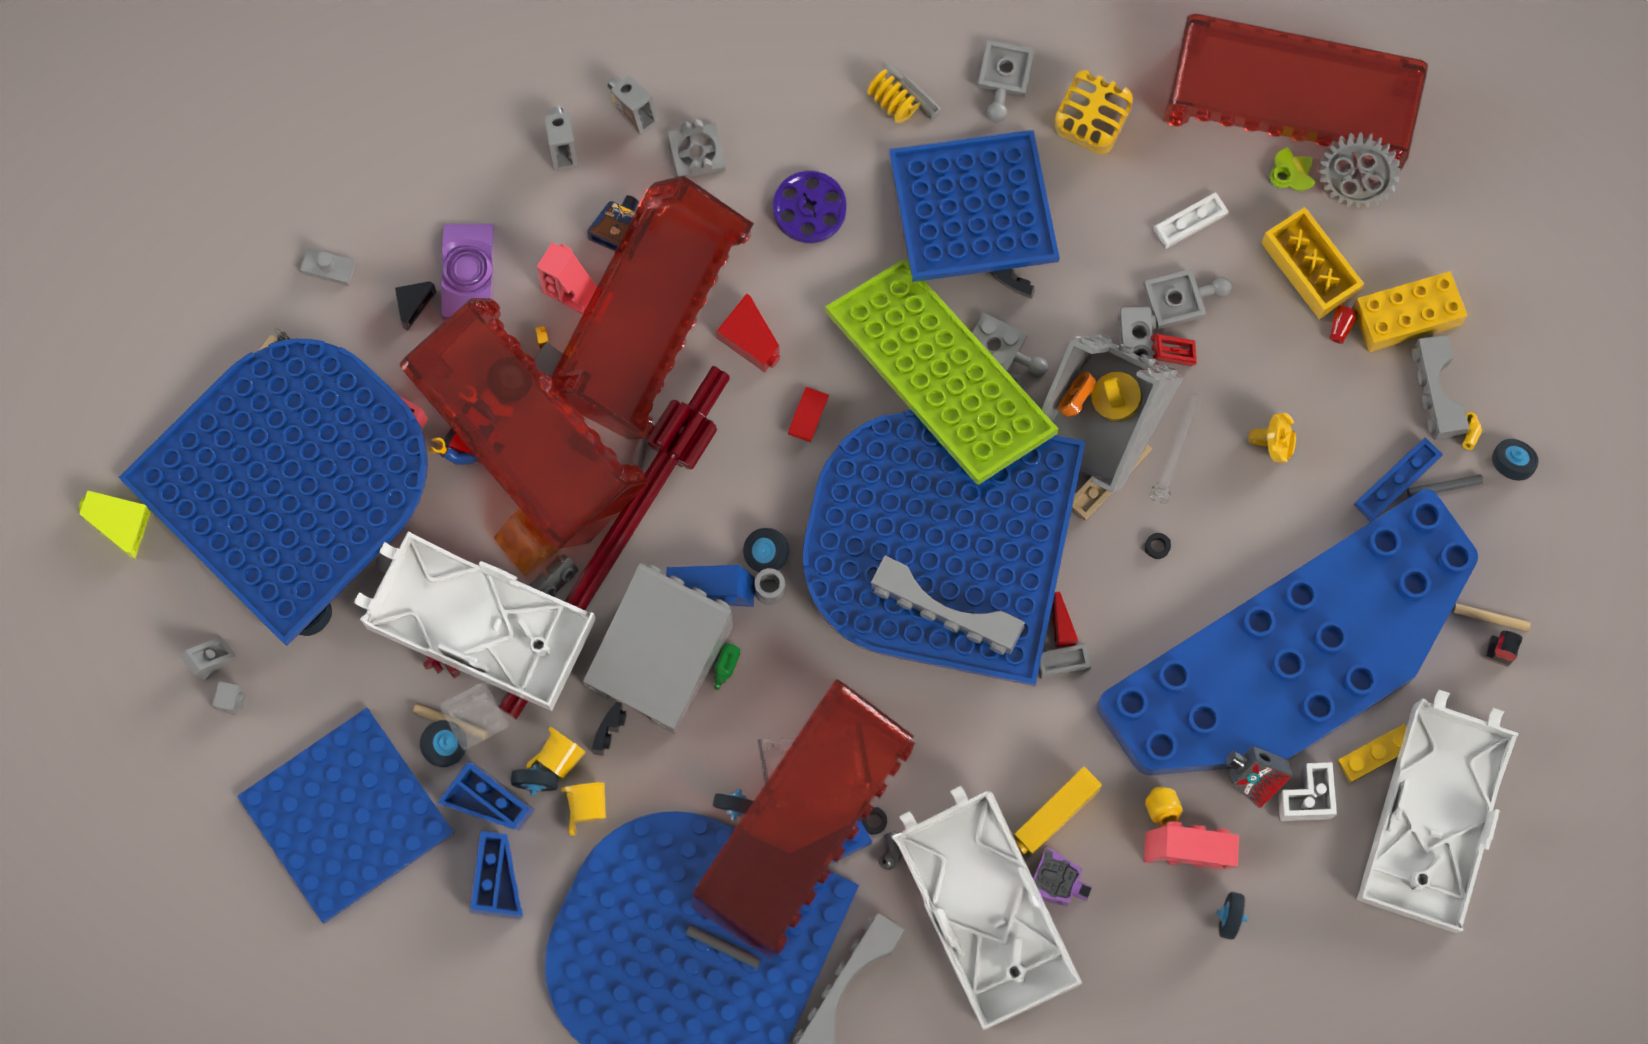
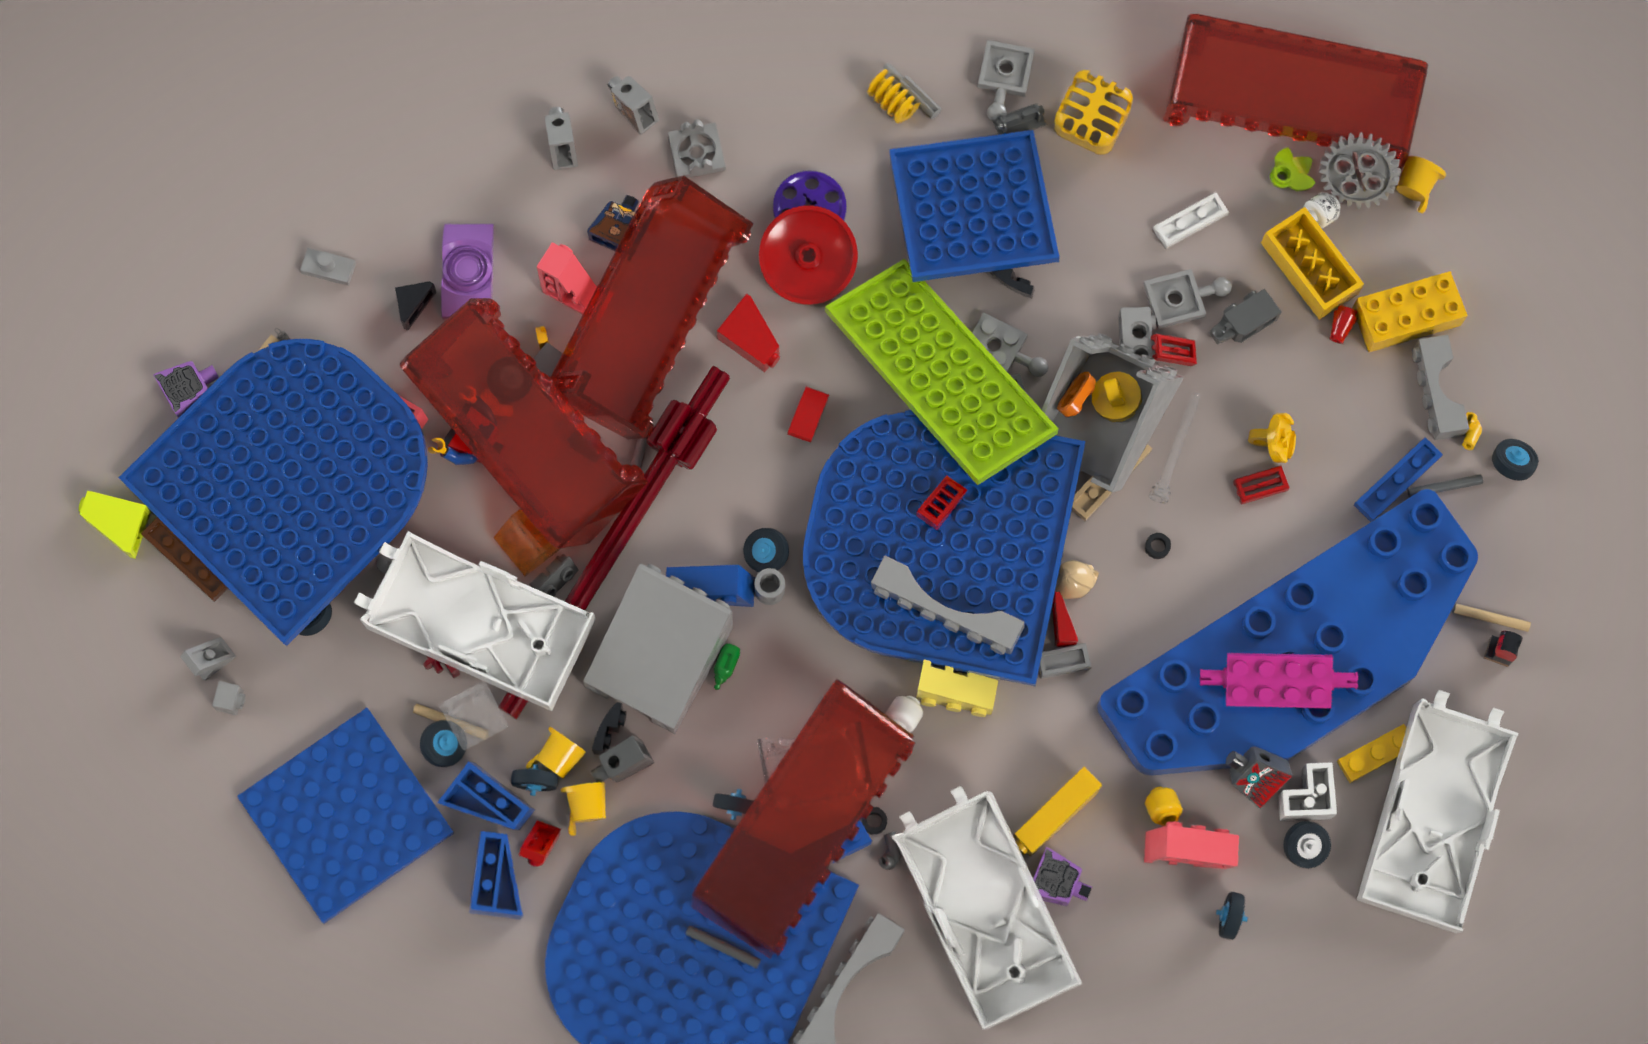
(184, 384): none -> torso
(184, 559): none -> reddish brown plate
(539, 843): none -> red tile
(632, 757): none -> dark grey torso
(808, 255): none -> red dish
(905, 712): none -> white head
(931, 519): none -> red slope
(956, 690): none -> light yellow wedge
(1021, 120): none -> dark grey hinge
(1075, 579): none -> tan hair
(1247, 318): none -> dark grey hinge
(1263, 494): none -> red tile
(1279, 680): none -> dark pink plate
(1307, 844): none -> black wheel
(1323, 208): none -> white head
(1419, 179): none -> yellow hat

